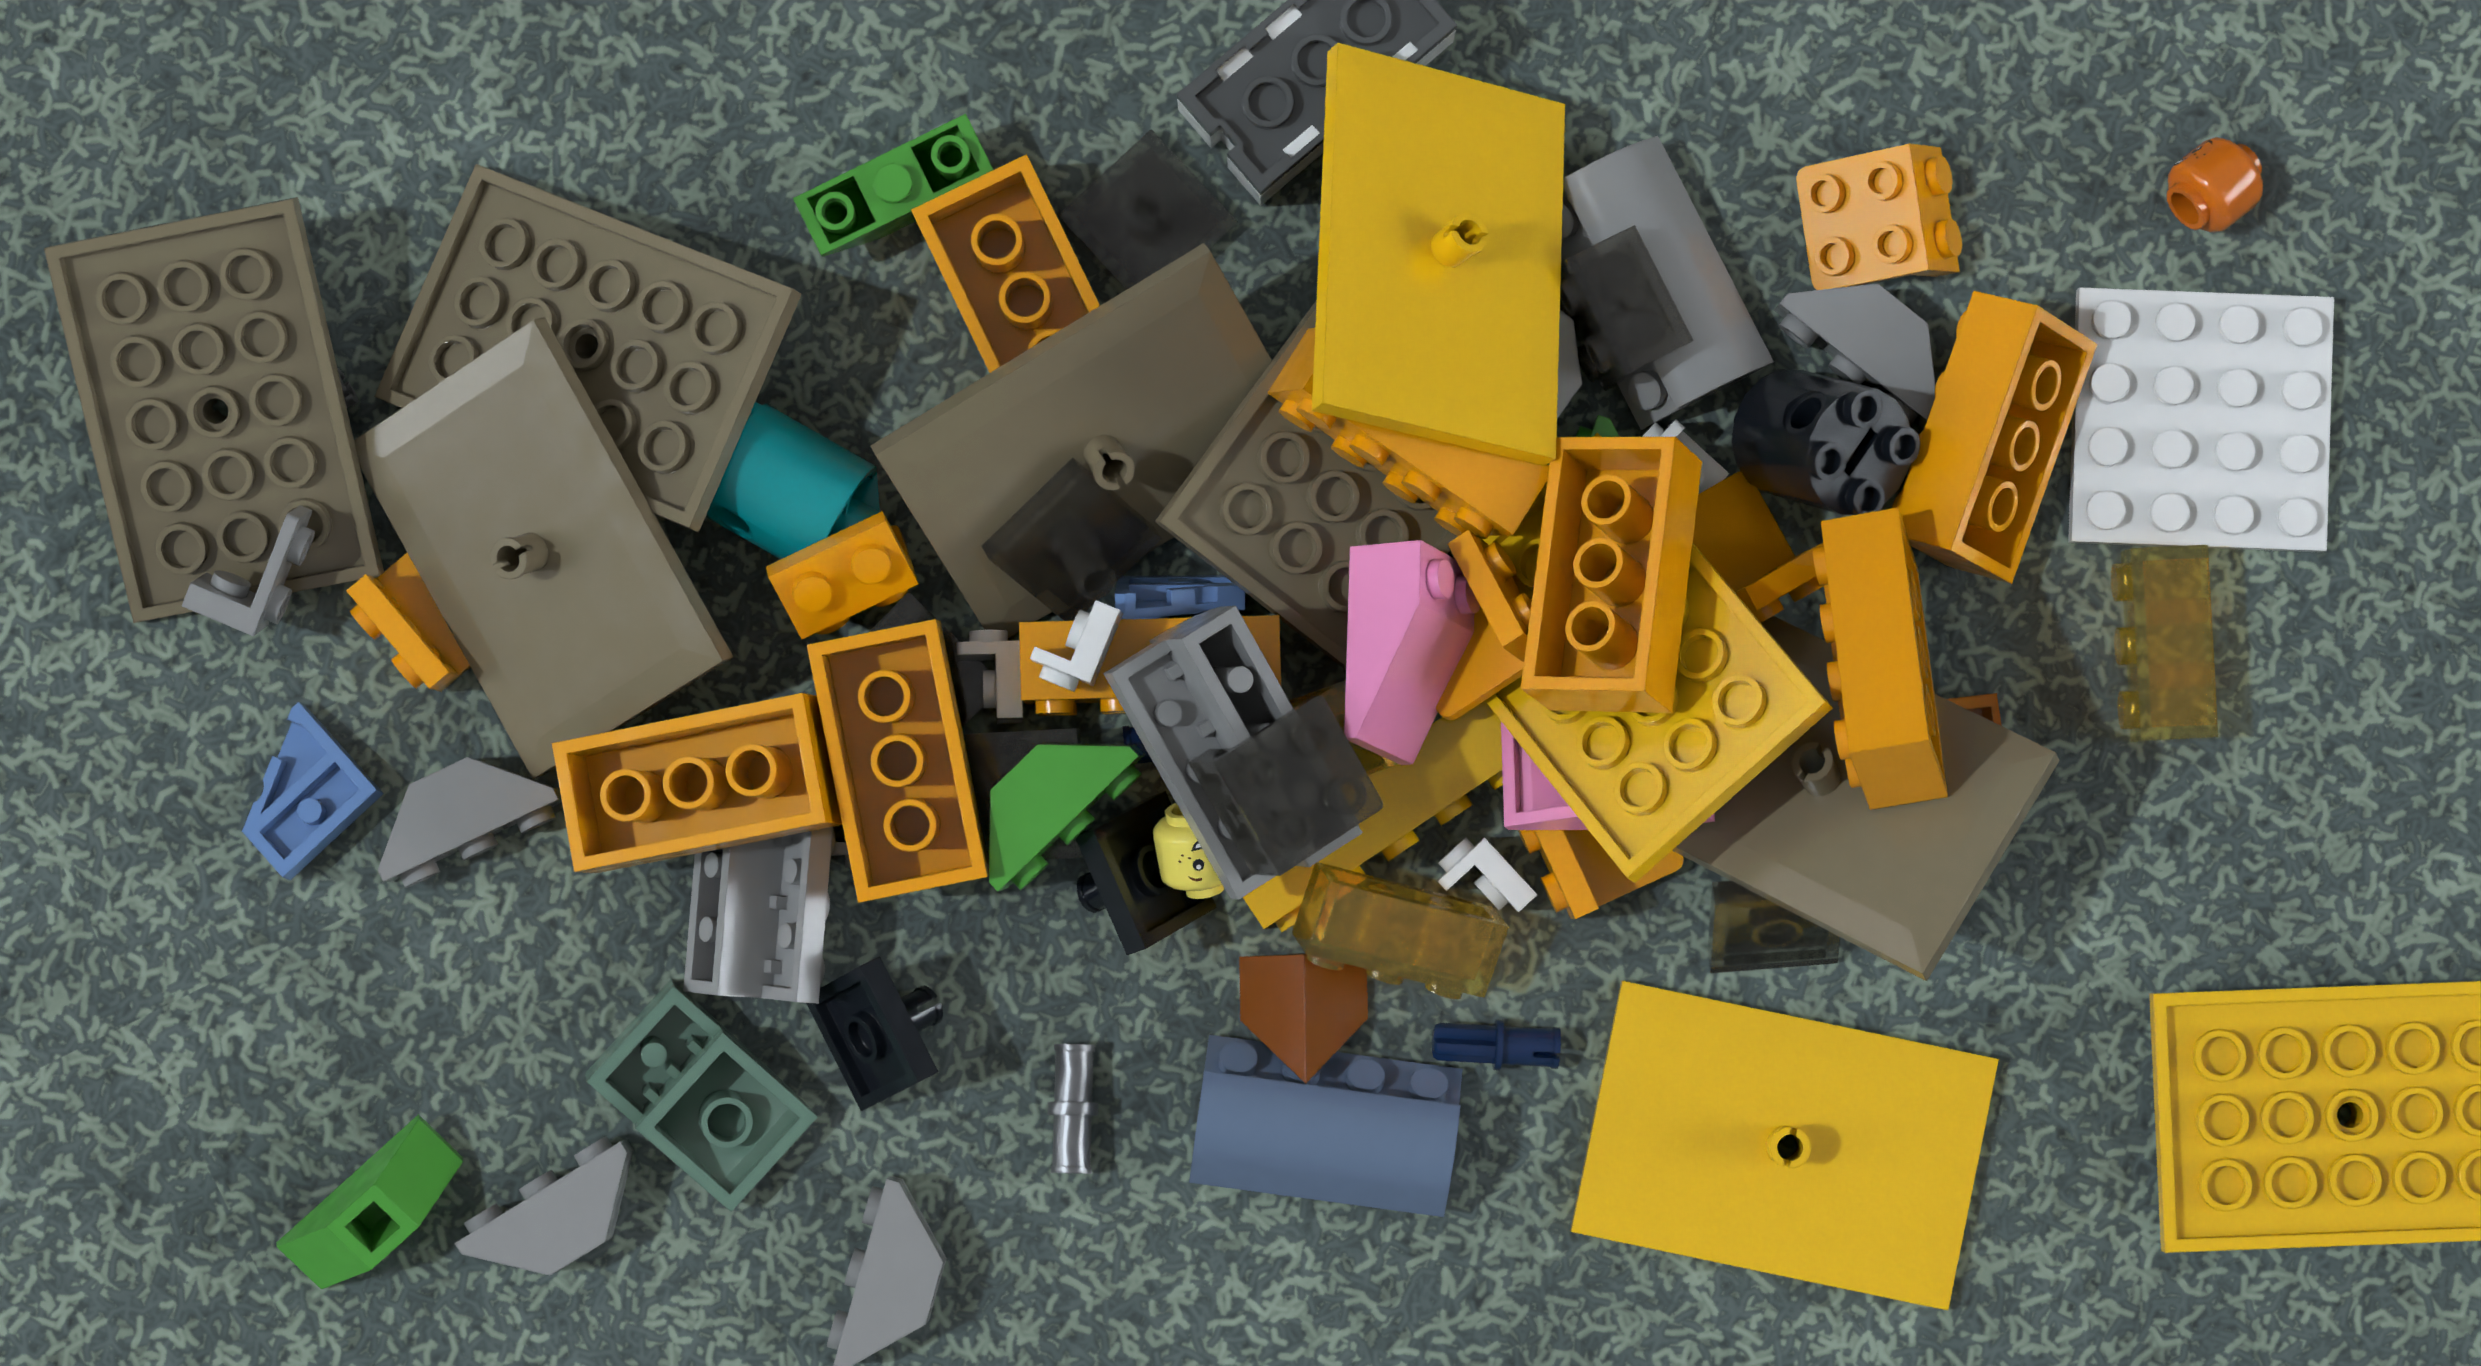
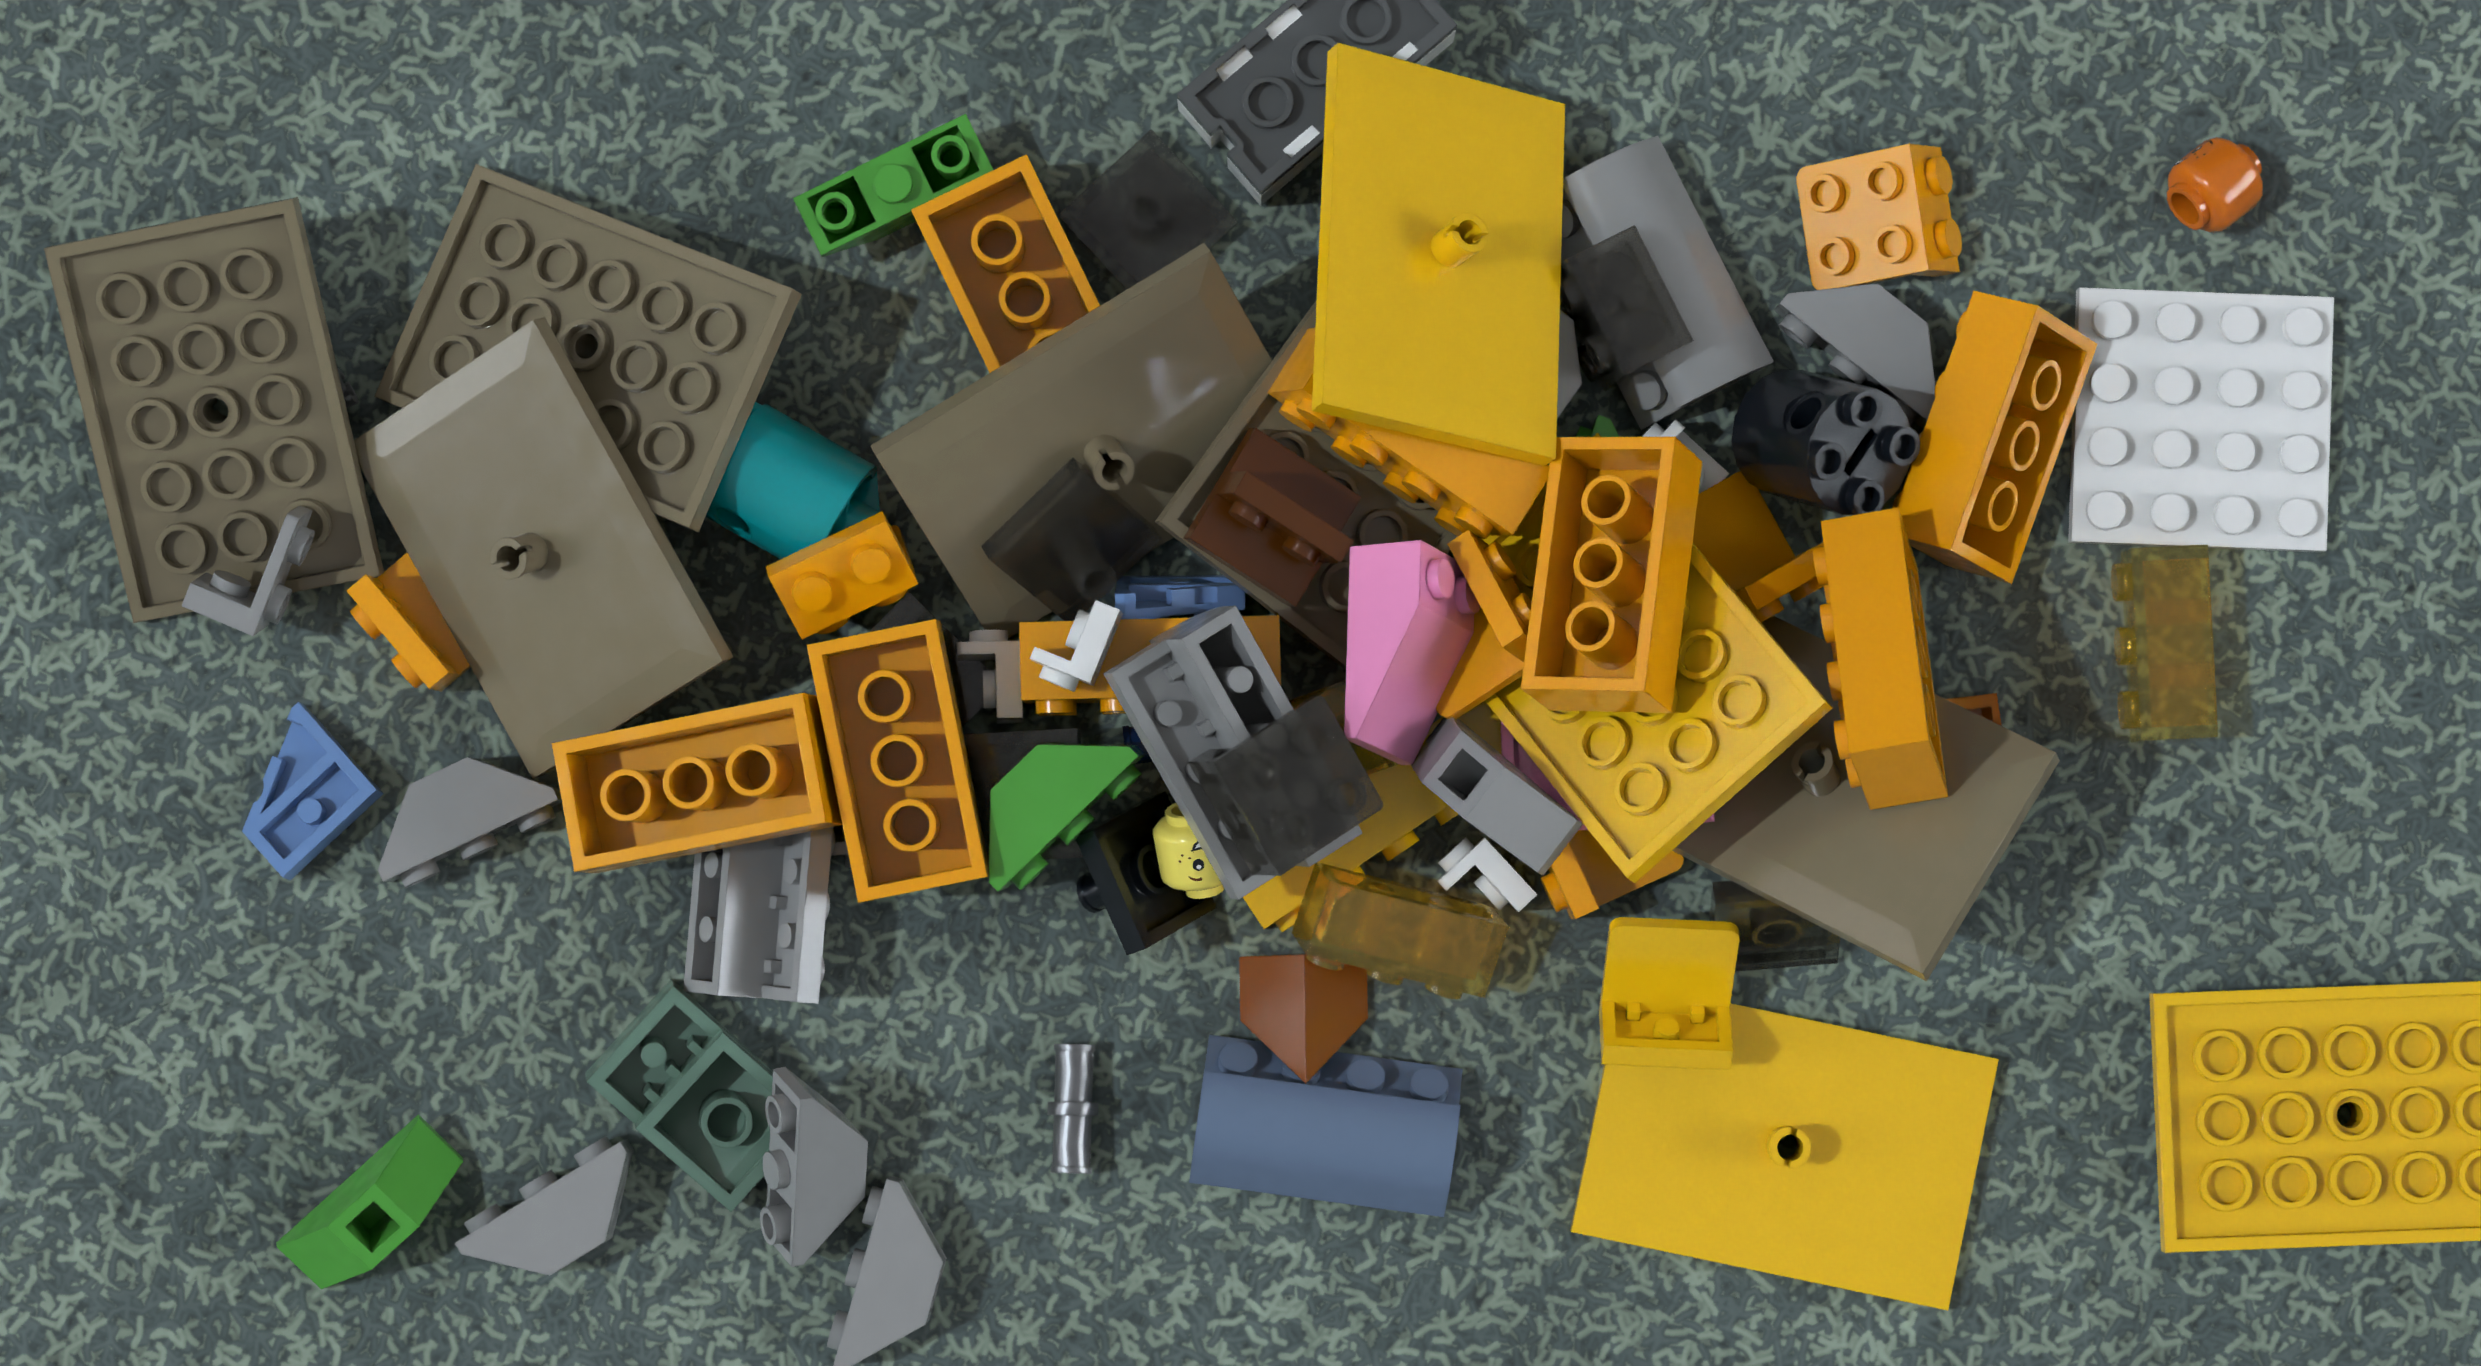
(810, 1170): none -> light grey slope
(876, 1032): black tile -> none
(1274, 518): none -> reddish brown bracket
(1494, 795): none -> light grey slope
(1497, 1044): dark blue axle -> none
(1668, 993): none -> yellow bracket

